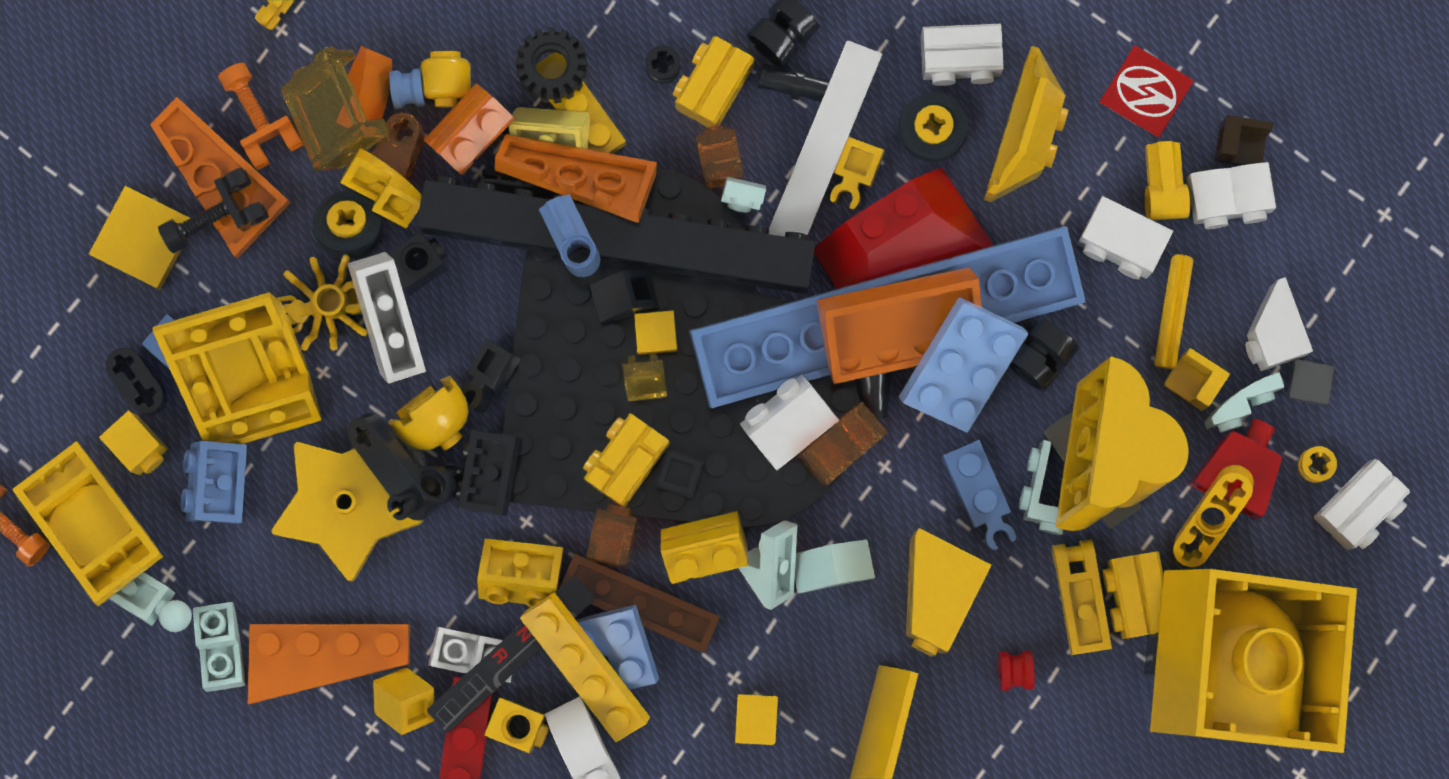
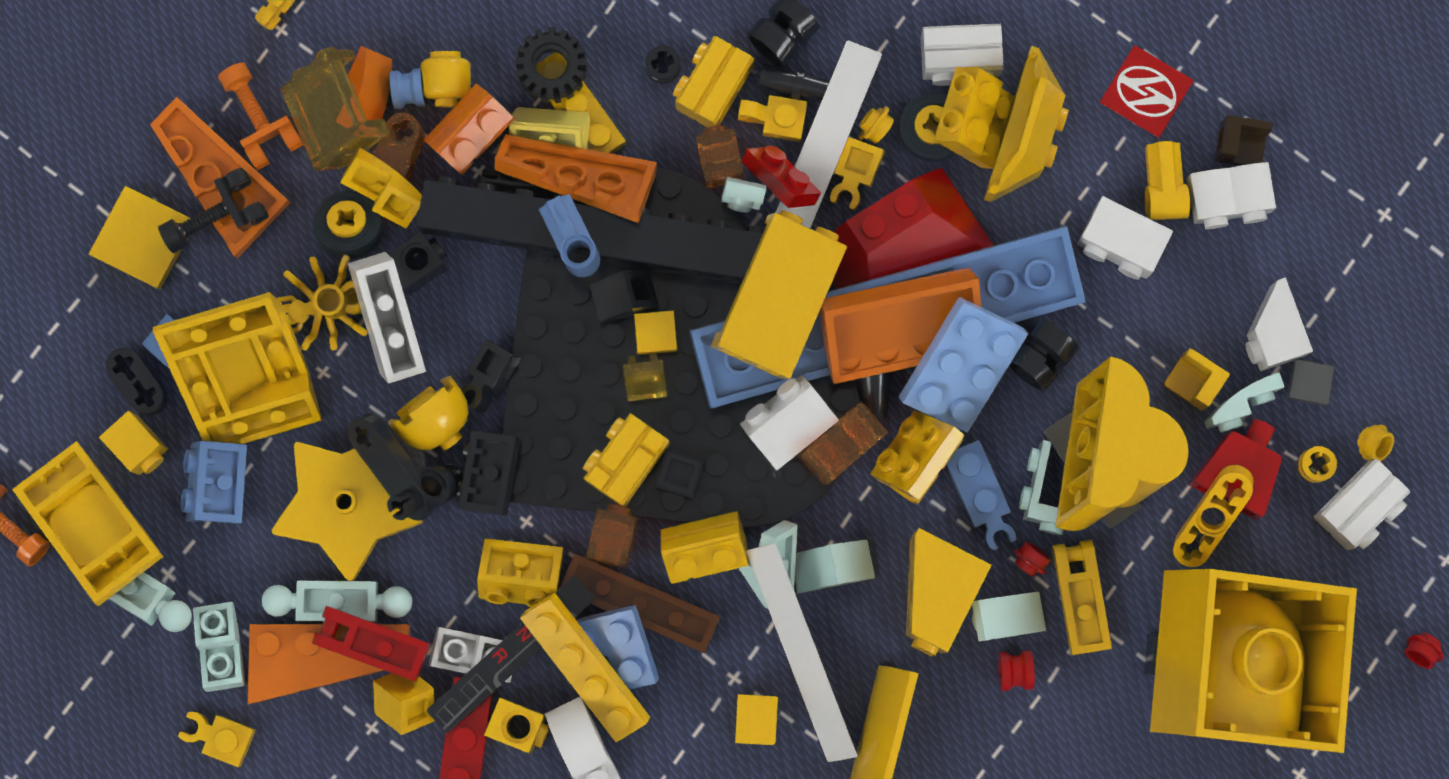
(223, 740): none -> yellow plate
(352, 597): none -> light aqua plate
(372, 644): none -> red plate
(780, 295): none -> yellow panel
(781, 117): none -> yellow plate
(781, 176): none -> red plate
(801, 653): none -> white sticker
(875, 124): none -> yellow plate
(917, 455): none -> yellow plate
(975, 116): none -> yellow plate
(1008, 616): none -> light aqua slope
(1031, 559): none -> red plate
(1136, 593): yellow brick -> none
(1173, 311): yellow axle -> none
(1375, 442): none -> yellow plate
(1424, 650): none -> red plate

